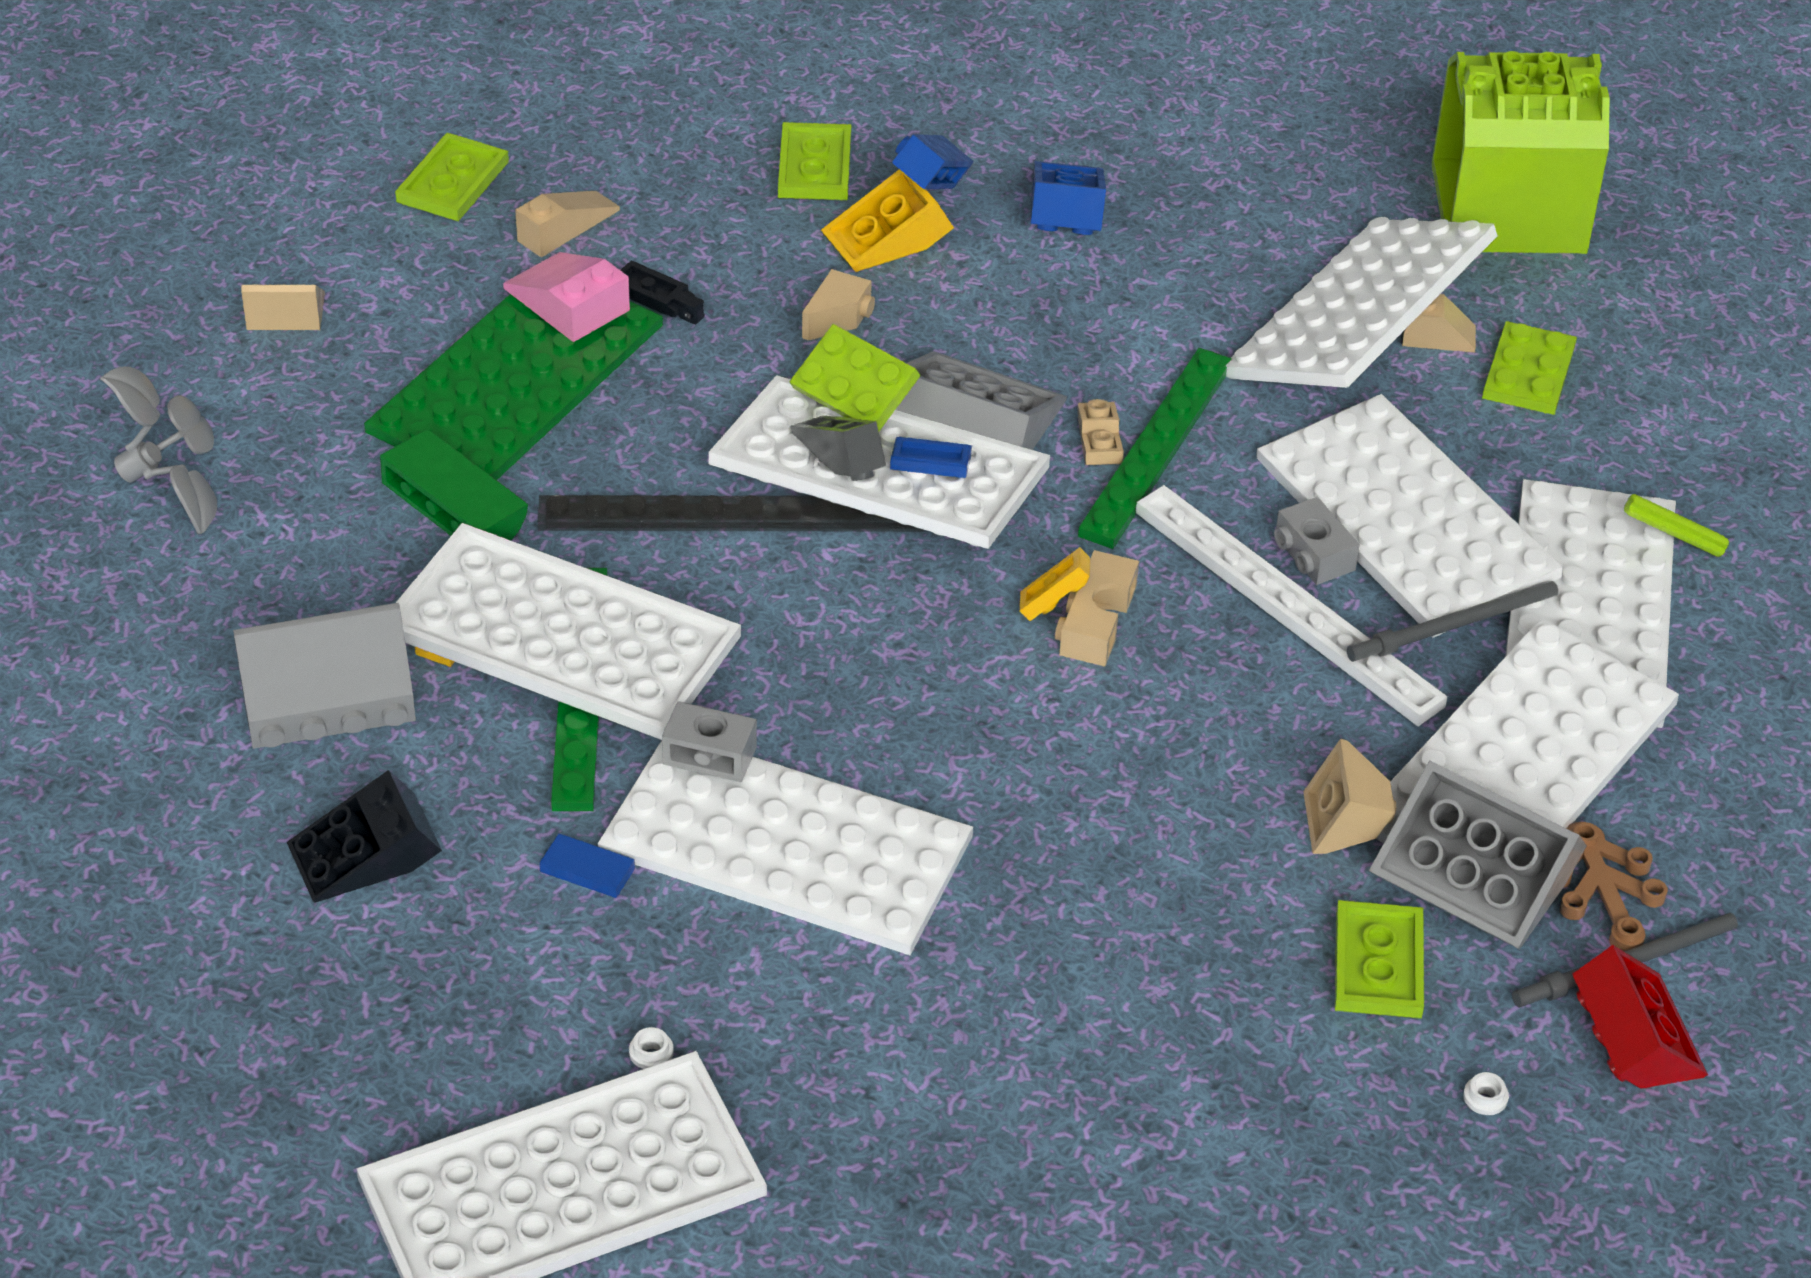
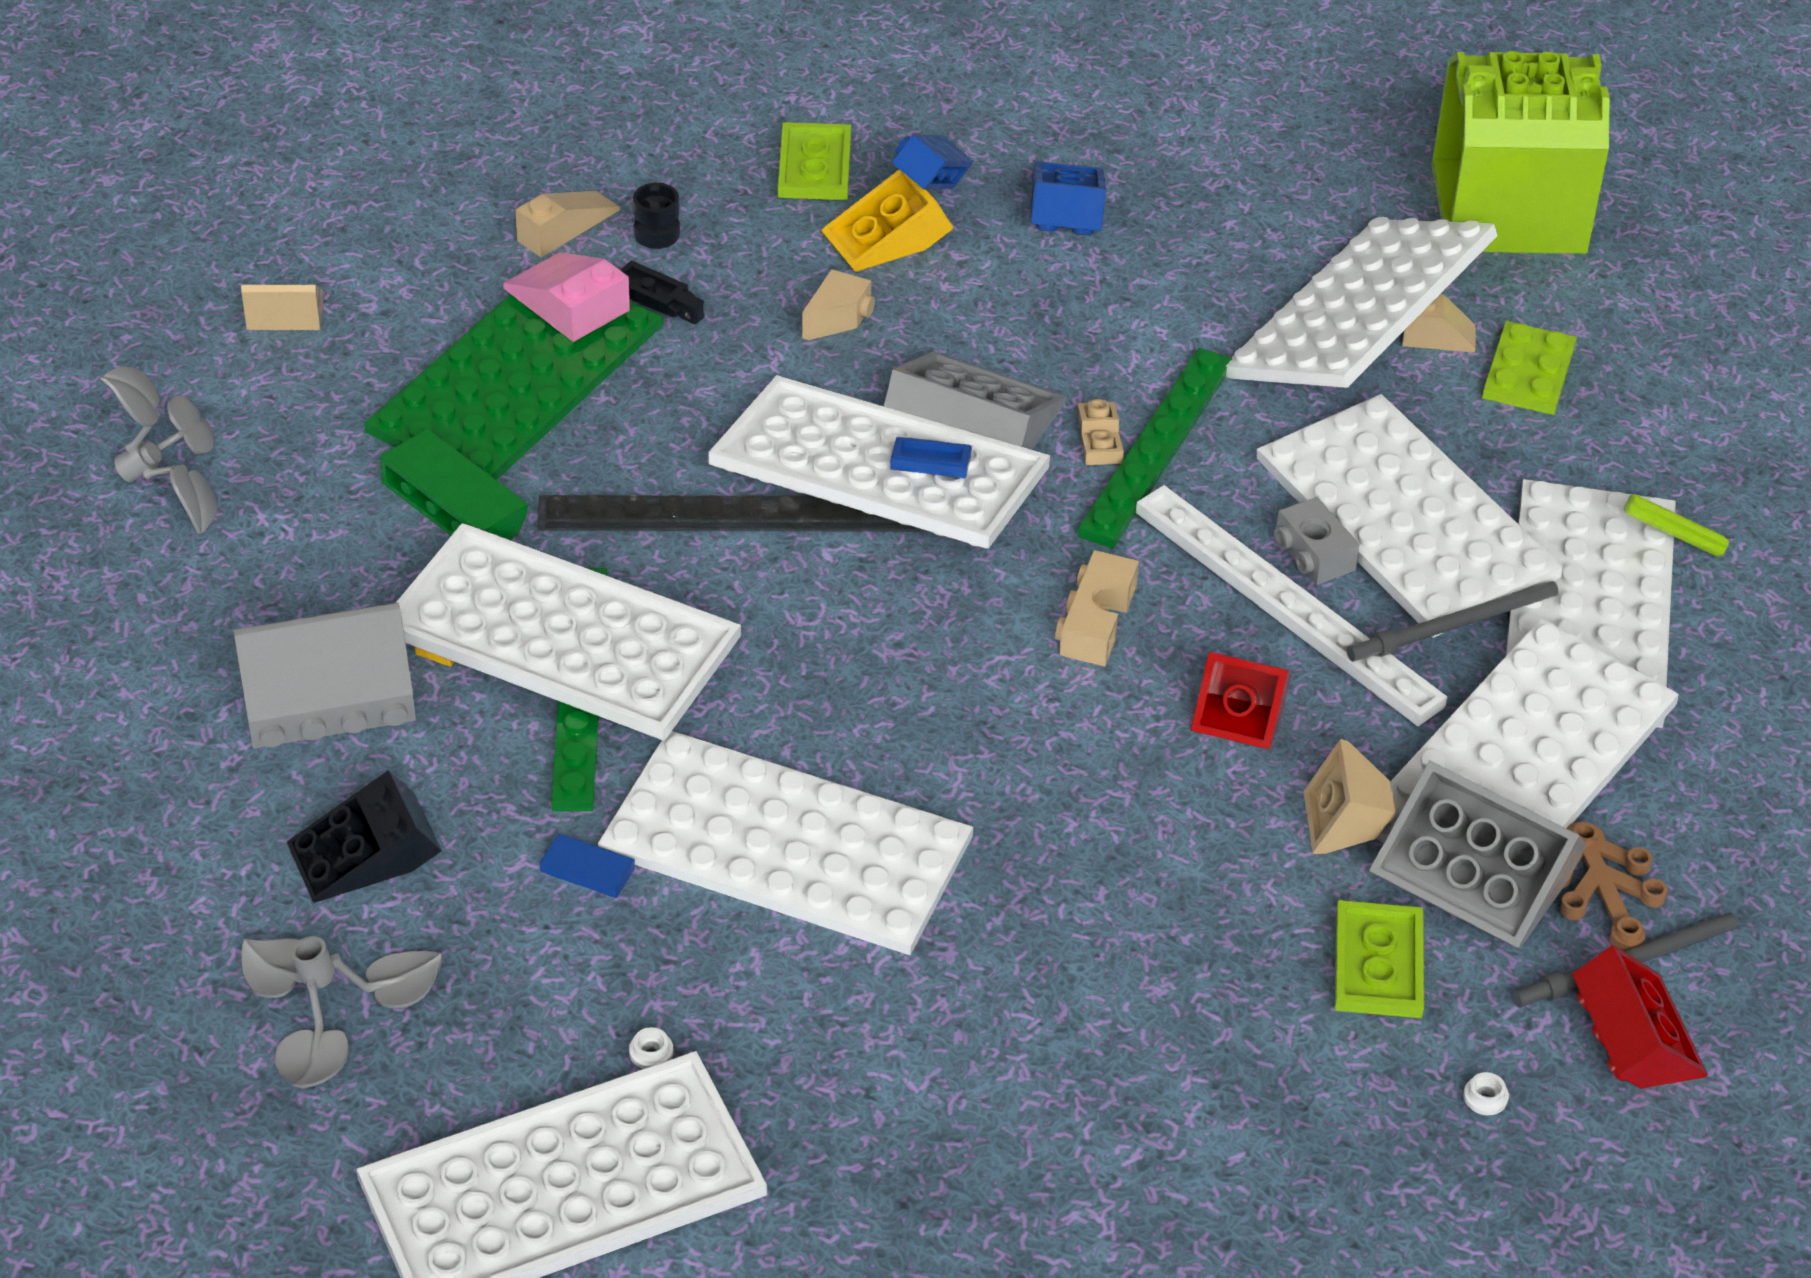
(277, 964): none -> light grey plant
(452, 176): lime plate -> none
(656, 215): none -> black wheel
(709, 741): light grey brick -> none
(843, 444): dark grey slope -> none
(854, 377): lime plate -> none
(1049, 588): yellow plate -> none
(1241, 700): none -> red slope

